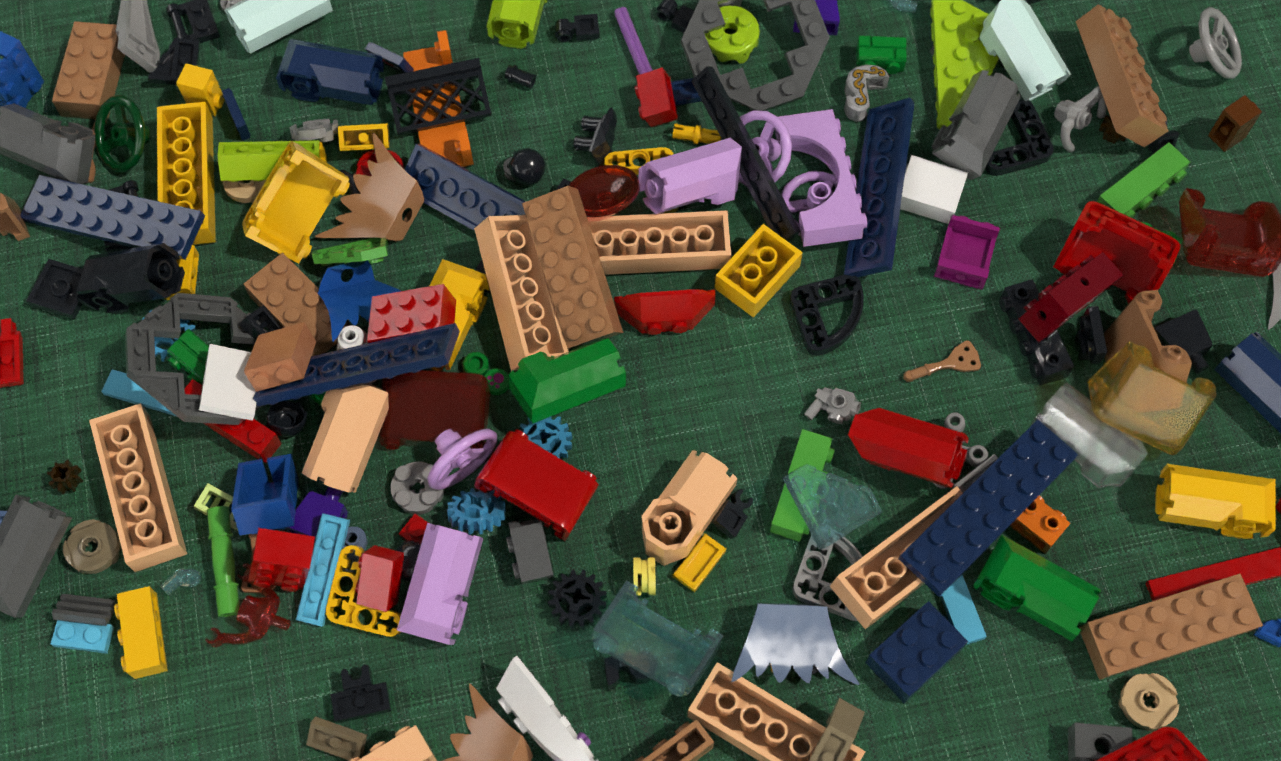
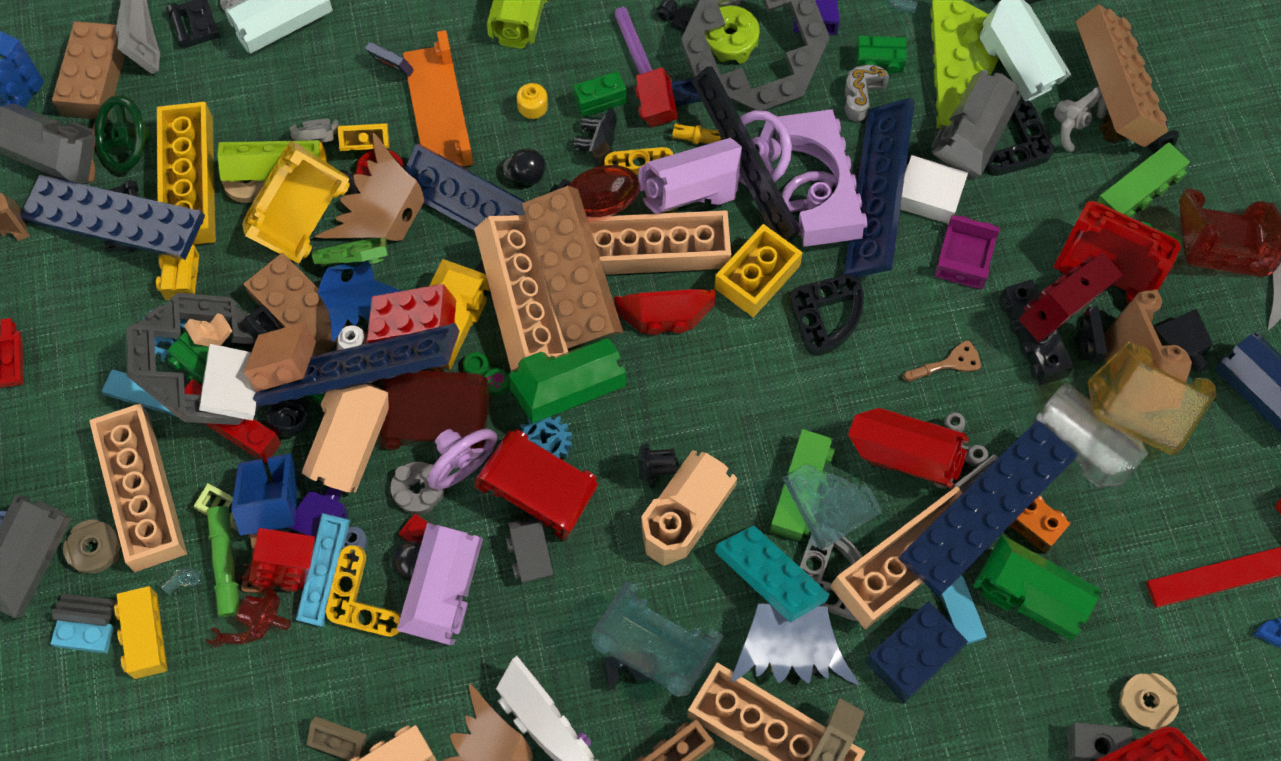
(57, 289): black plate -> none
(61, 470): dark brown gear -> none
(129, 277): black brick -> none
(171, 64): black wing -> none
(200, 85): yellow brick -> none
(209, 333): none -> light nougat bracket
(236, 114): dark blue tile -> none
(330, 72): dark blue brick -> none
(360, 697): black plate -> none
(379, 578): brick -> none
(437, 77): black fence -> none
(476, 511): dark azure gear -> none
(520, 76): black pin -> none
(532, 101): none -> yellow head
(584, 27): black plate -> none
(587, 602): black gear -> none
(599, 94): none -> green brick
(647, 579): light yellow wheel -> none
(656, 463): none -> black connector
(699, 562): yellow tile -> none
(731, 515): black plate -> none
(772, 573): none -> teal plate
(838, 403): light grey piece -> none
(1170, 626): medium nougat brick -> none
(1213, 46): light grey piece -> none
(1217, 501): yellow brick -> none
(1235, 123): reddish brown brick -> none

